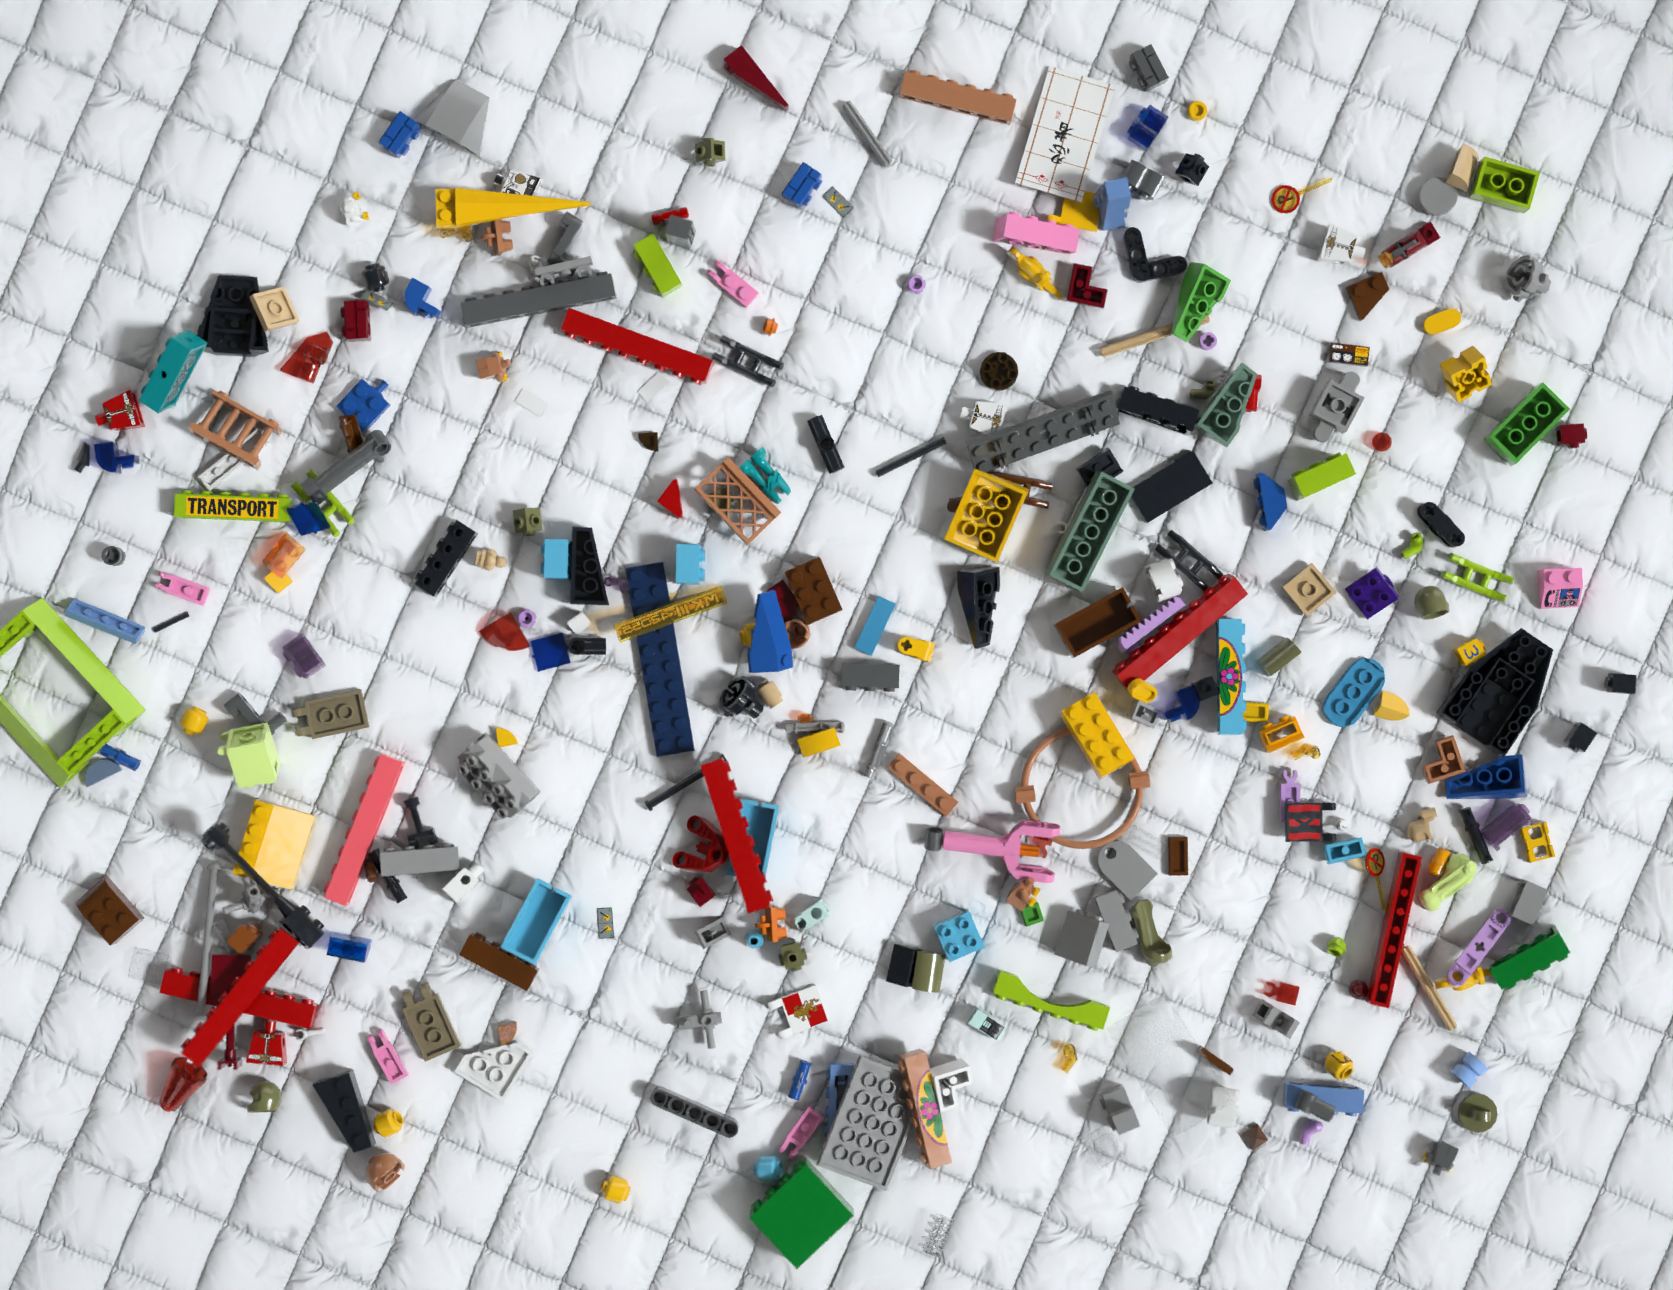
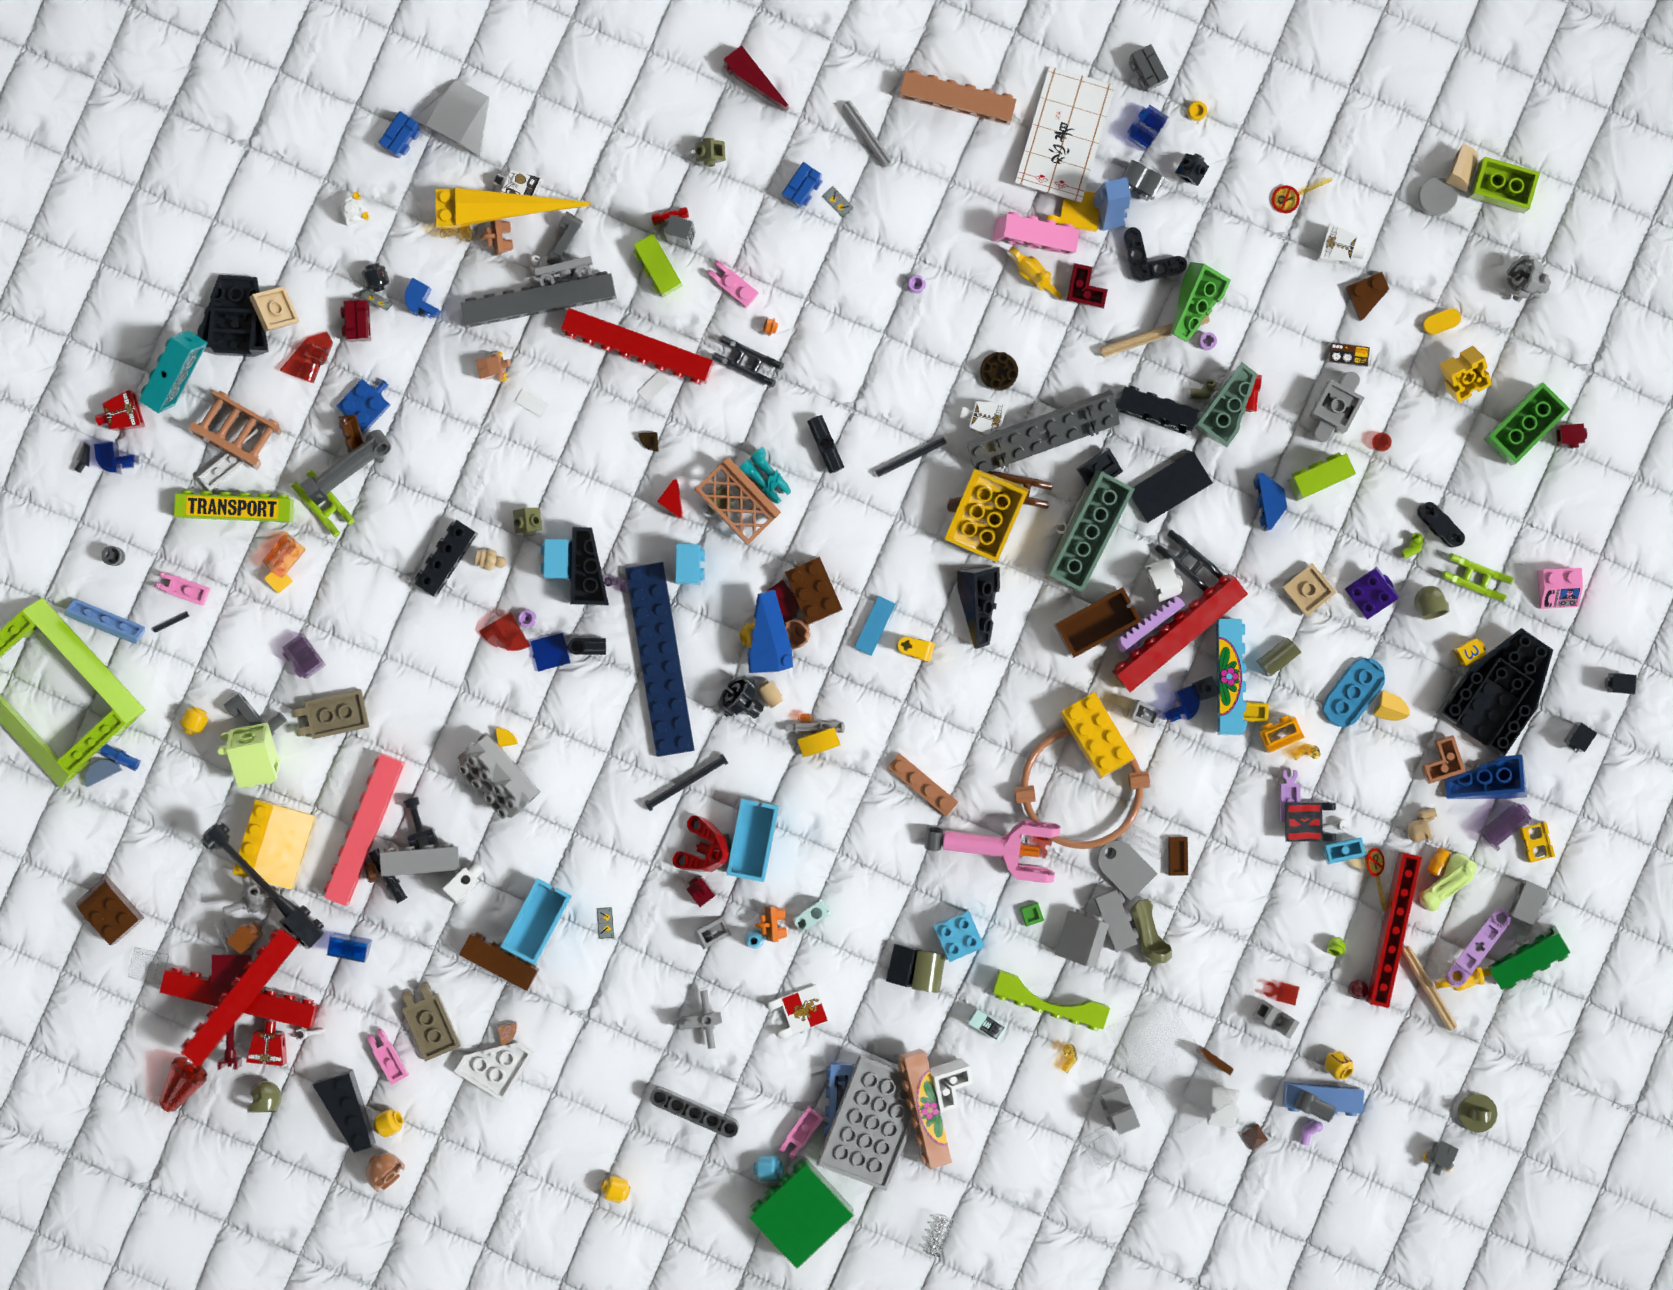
(213, 867): light grey bar -> none
(308, 517): clear blue piece -> none
(579, 622): white slope -> none
(670, 614): clear yellow tile -> none
(736, 835): red brick -> none
(795, 949): olive brick -> none
(804, 1067): blue pin -> none
(870, 676): dark grey brick -> none
(879, 749): light grey piece -> none
(1020, 894): nougat piece -> none
(1142, 690): yellow tile -> none
(1408, 245): dark red plate -> none
(1469, 1070): light blue wheel -> none
(1475, 835): black pin -> none

